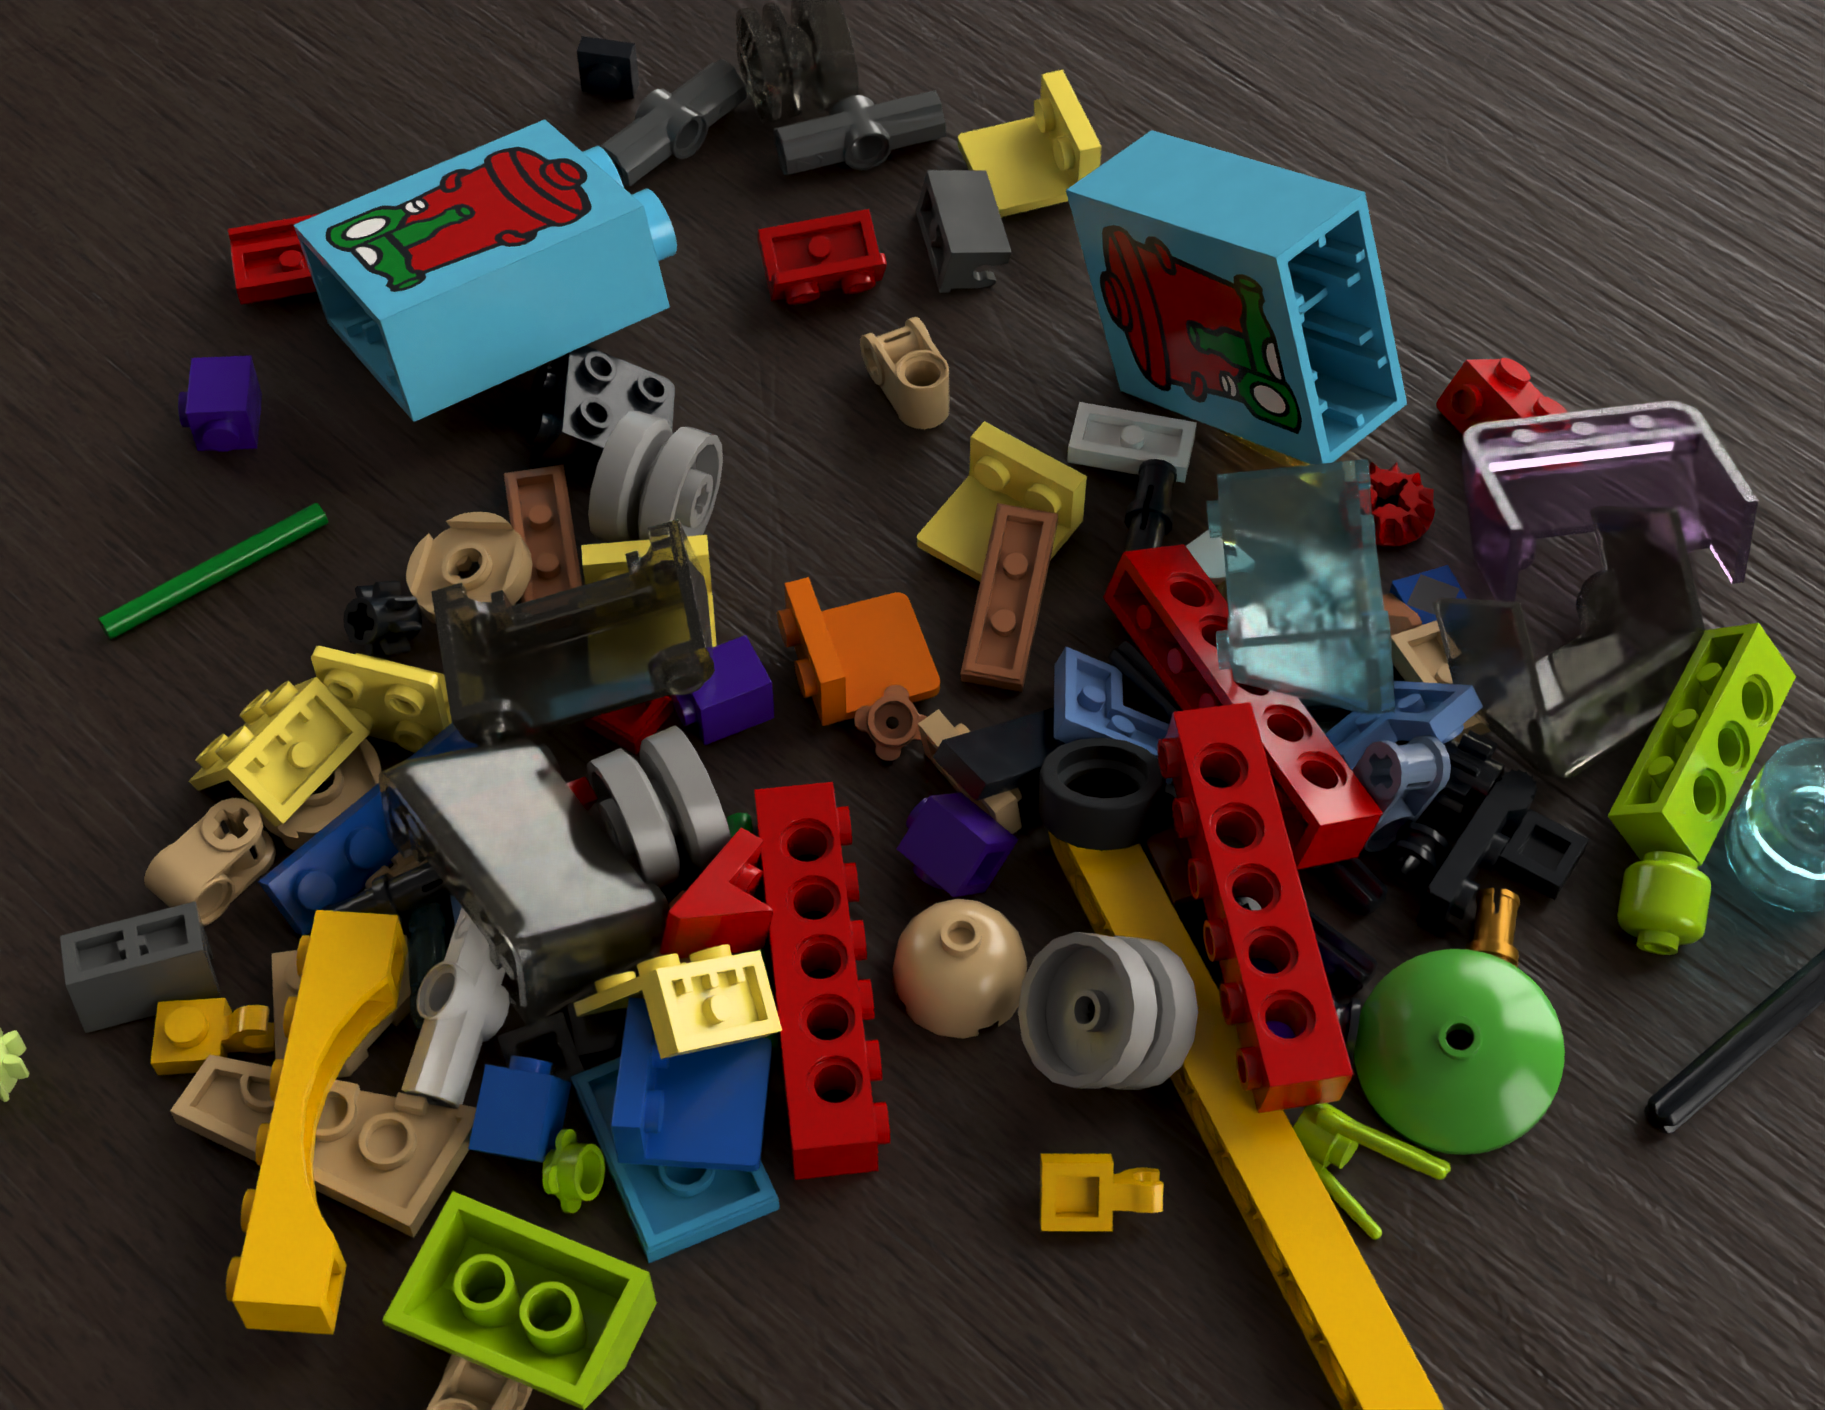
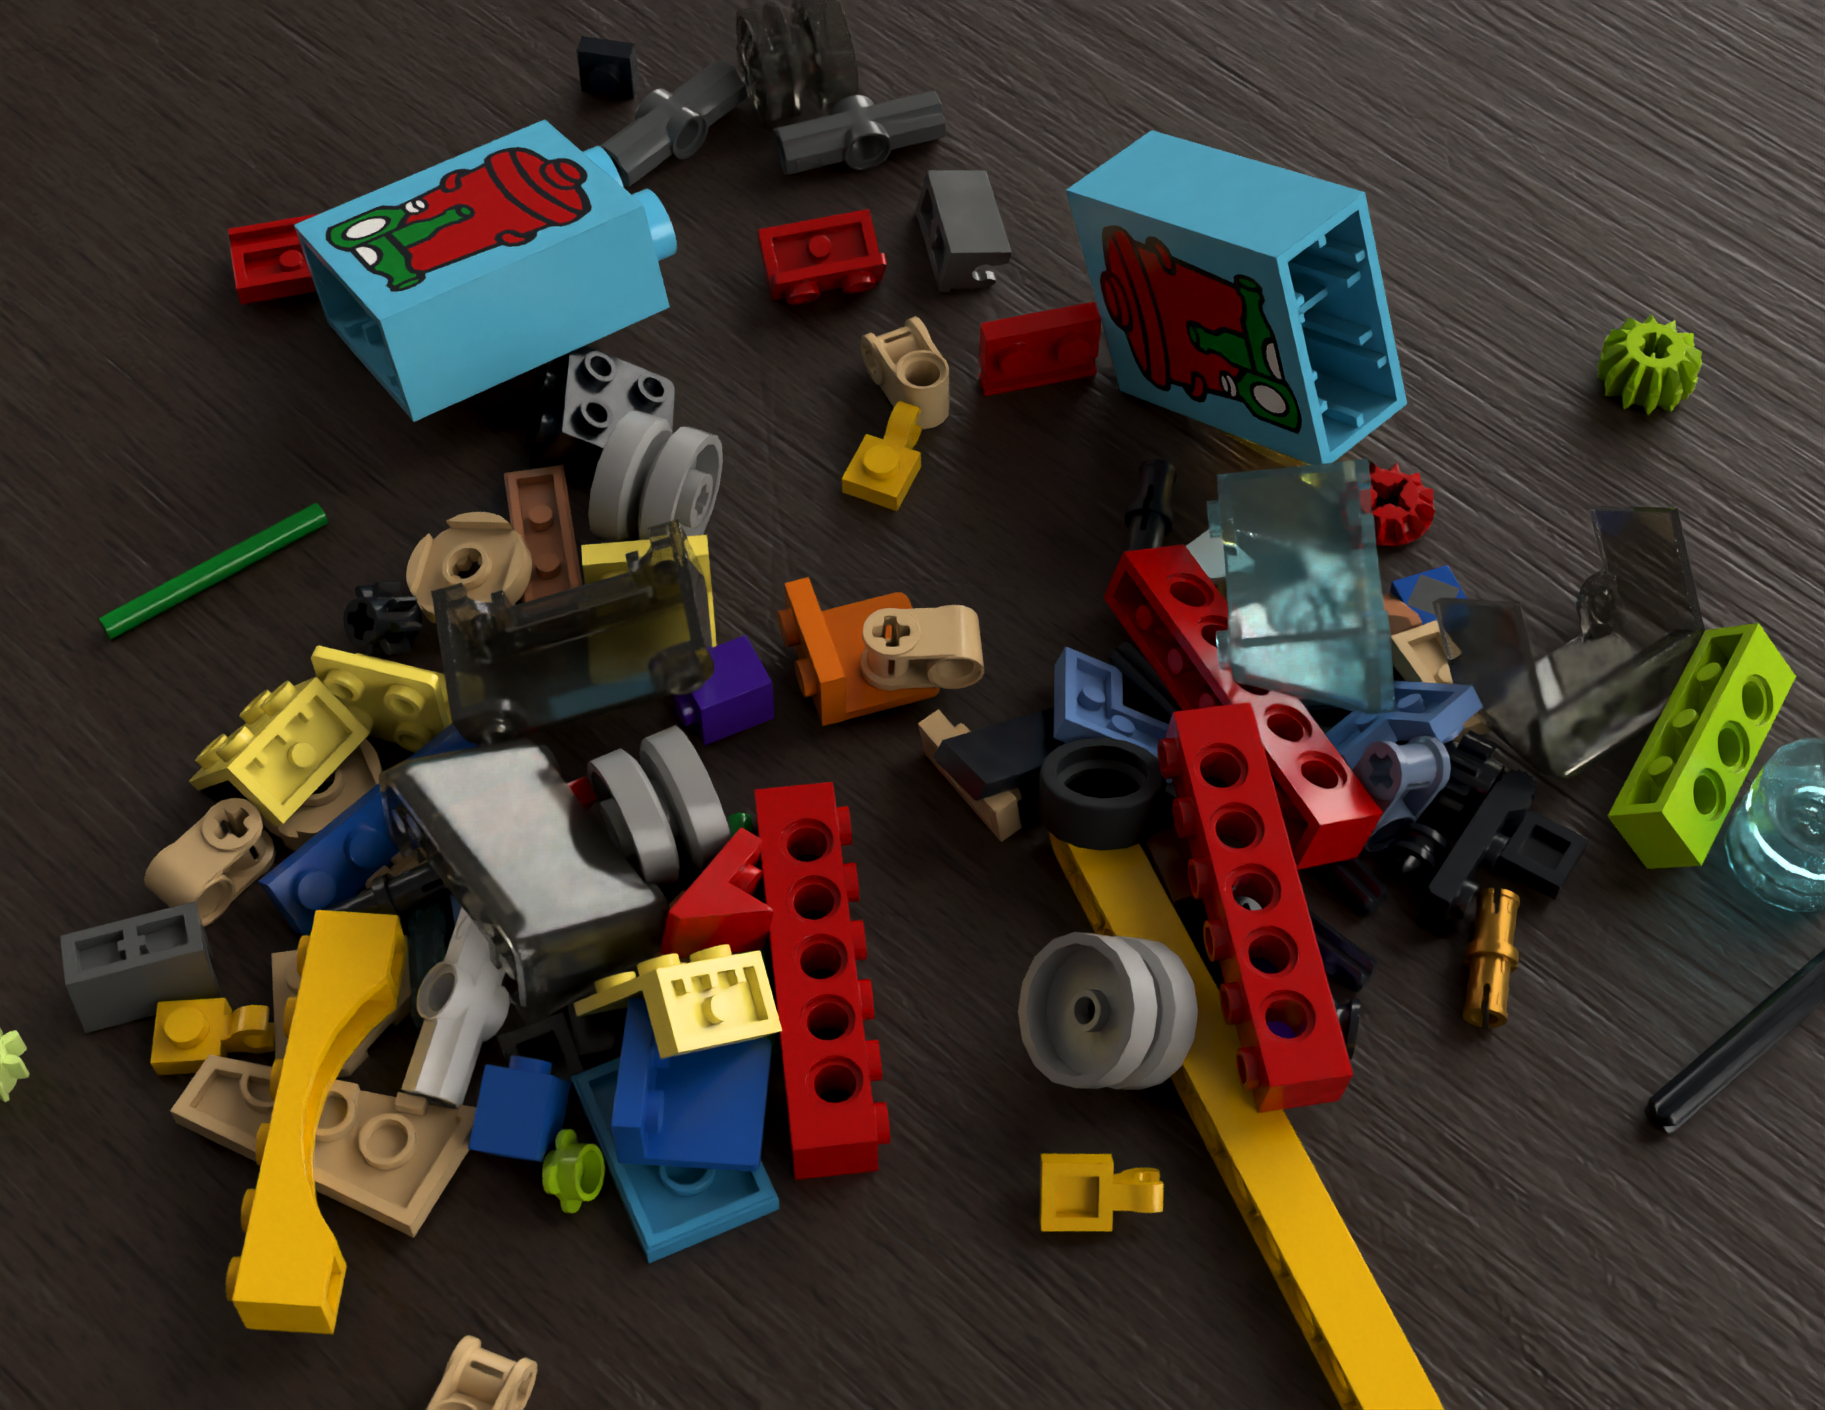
(222, 403): dark purple brick -> none
(523, 1302): lime slope -> none
(632, 724): red tile -> none
(873, 721): nougat plate -> none
(886, 466): none -> yellow plate
(928, 648): none -> tan piece
(955, 844): dark purple brick -> none
(959, 968): tan cylinder -> none
(1007, 474): light yellow bracket -> none
(1009, 597): nougat tile -> none
(1037, 156): light yellow bracket -> none
(1039, 348): none -> red plate
(1127, 438): white plate -> none
(1334, 1137): lime plant -> none
(1451, 1096): bright green dish -> none
(1493, 392): red bracket -> none
(1550, 470): clear purple windscreen -> none
(1649, 364): none -> lime gear
(1664, 902): lime head -> none

